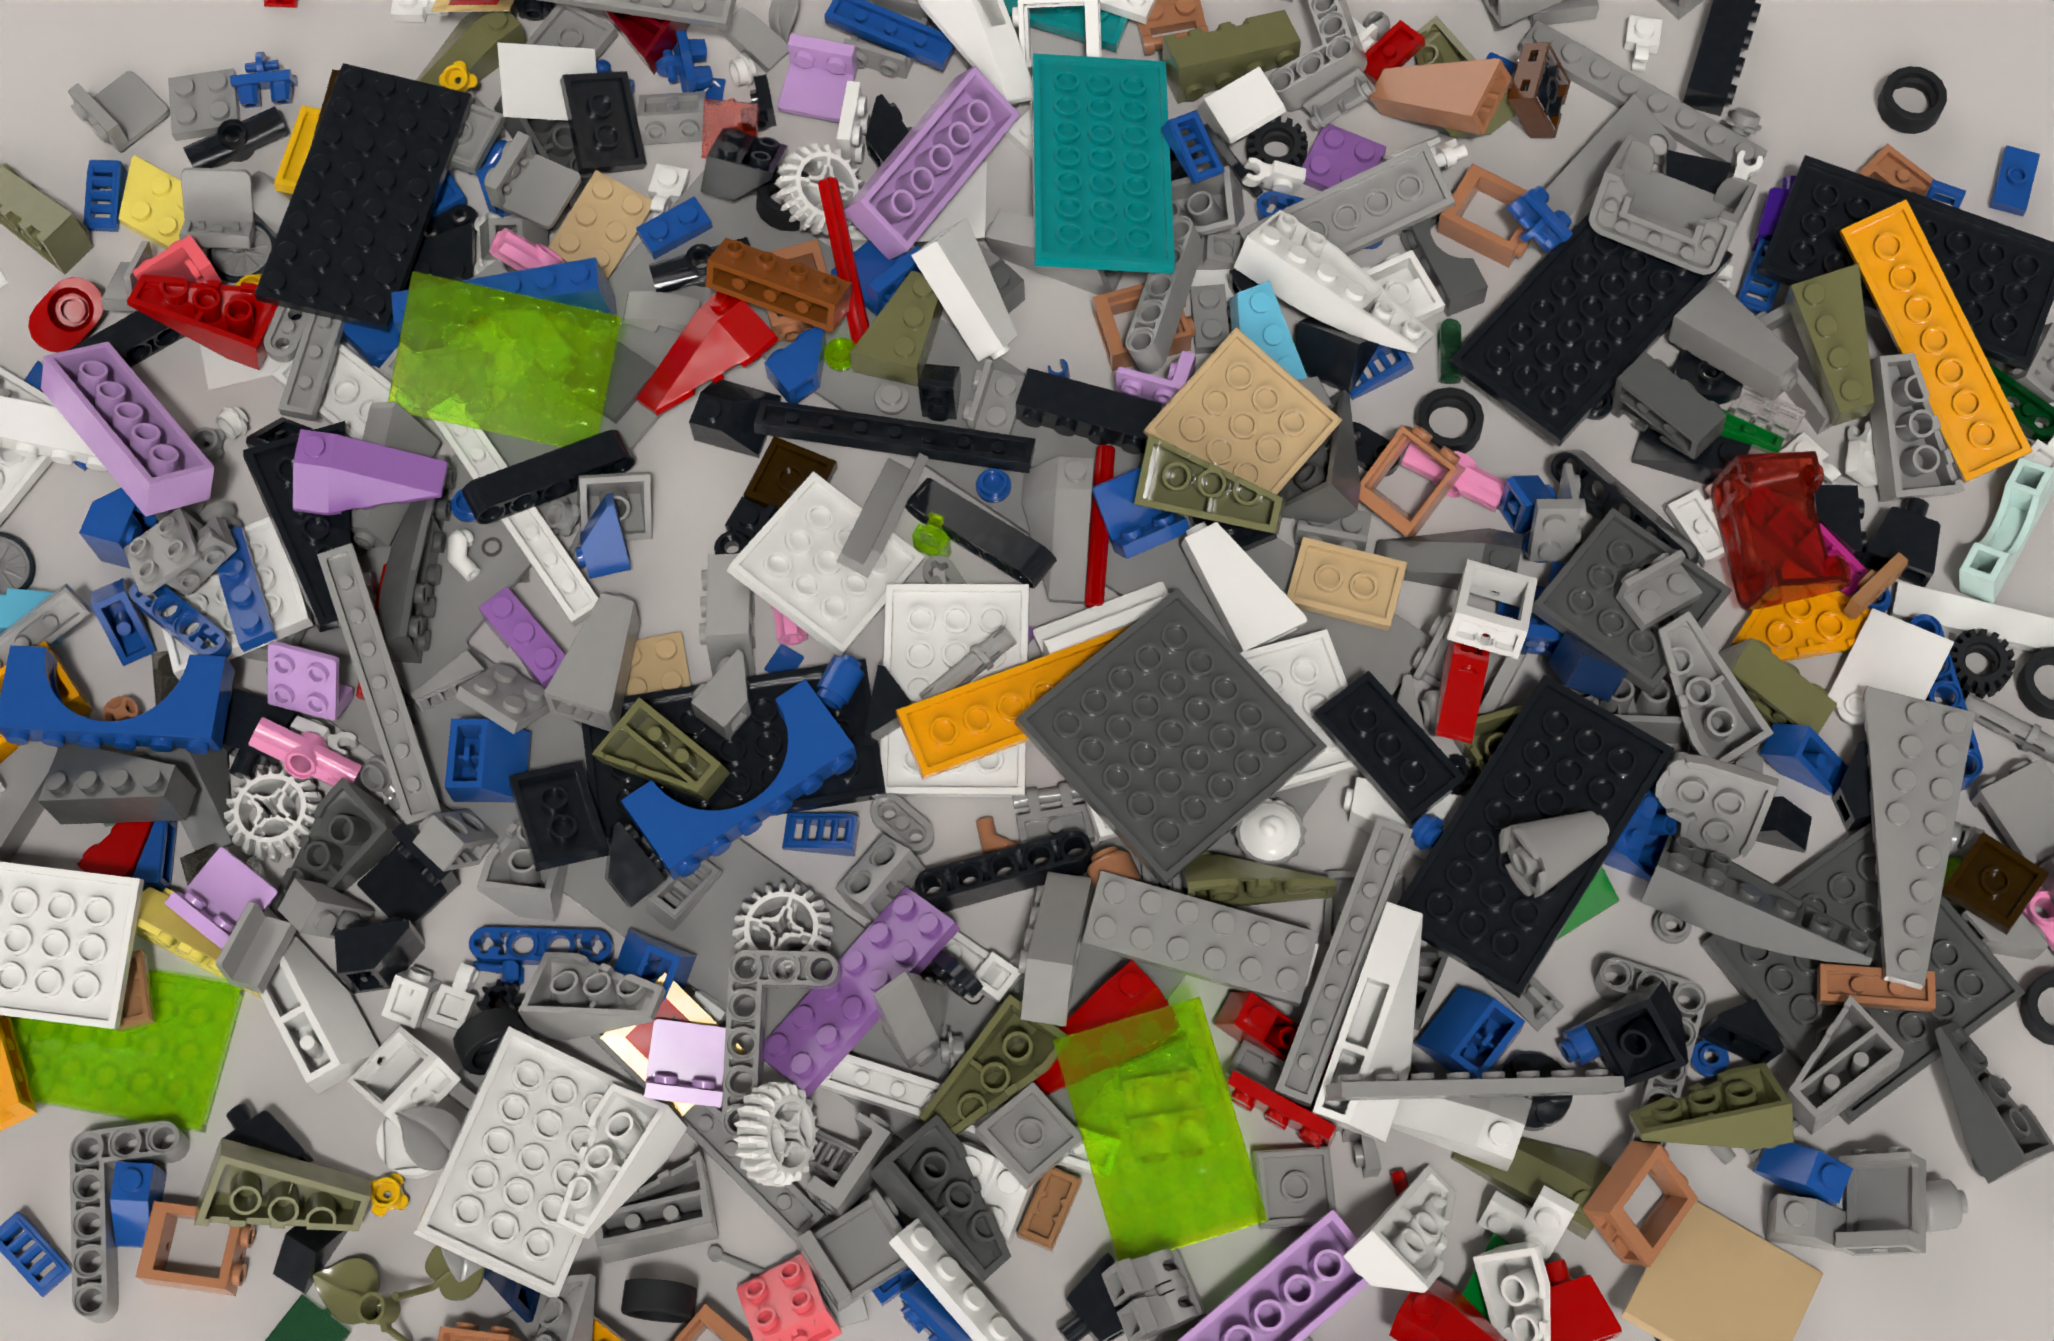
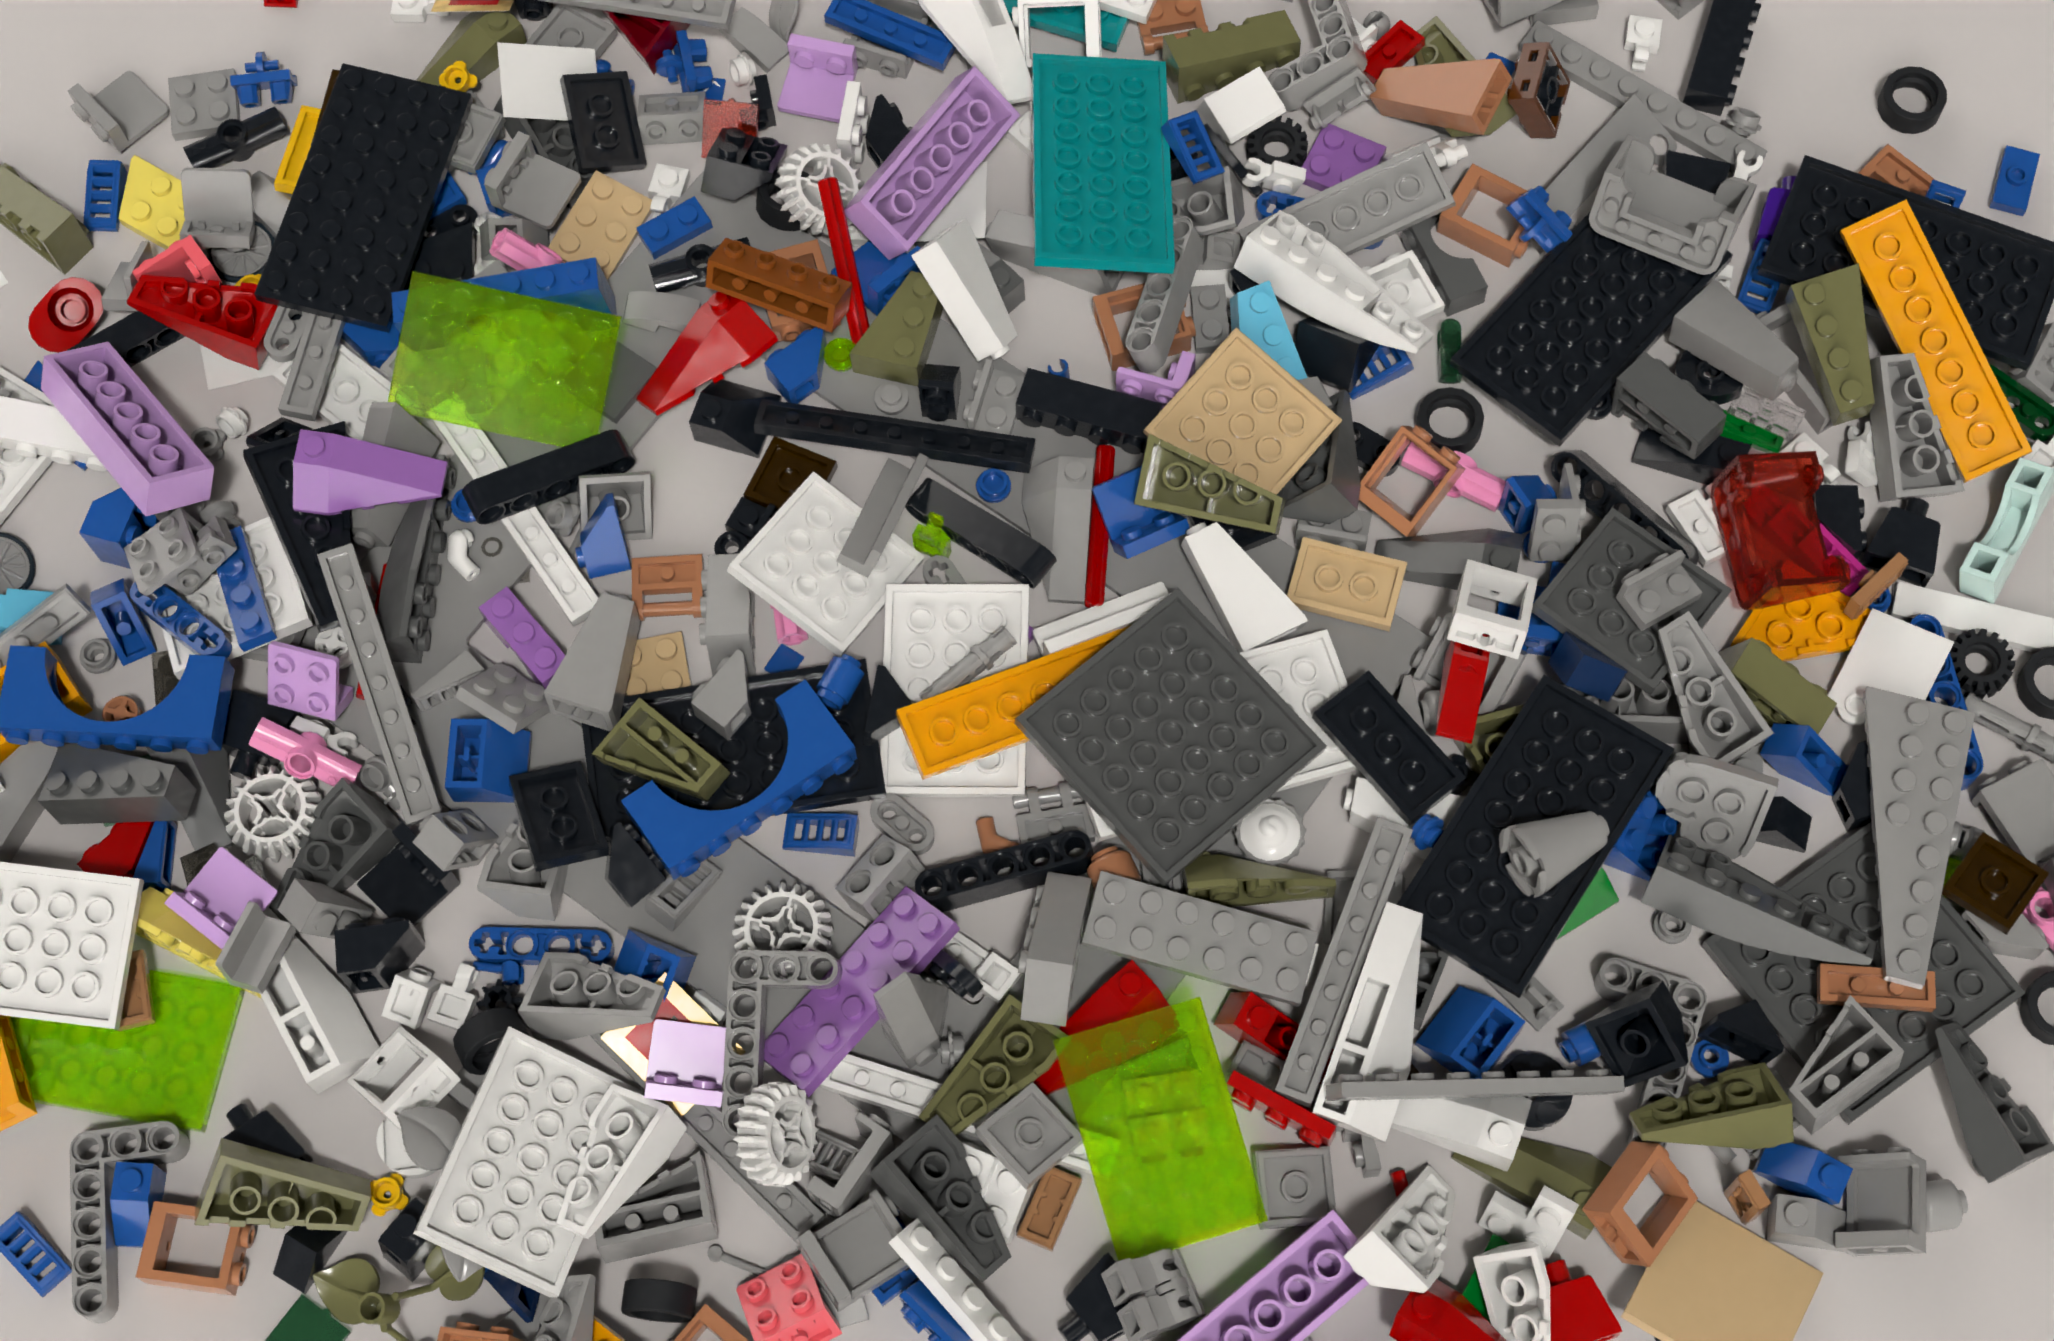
(93, 648): none -> light grey plate
(330, 641): none -> white wheel
(402, 1247): none -> black torso
(667, 576): none -> nougat plate
(1746, 1197): none -> medium nougat plate

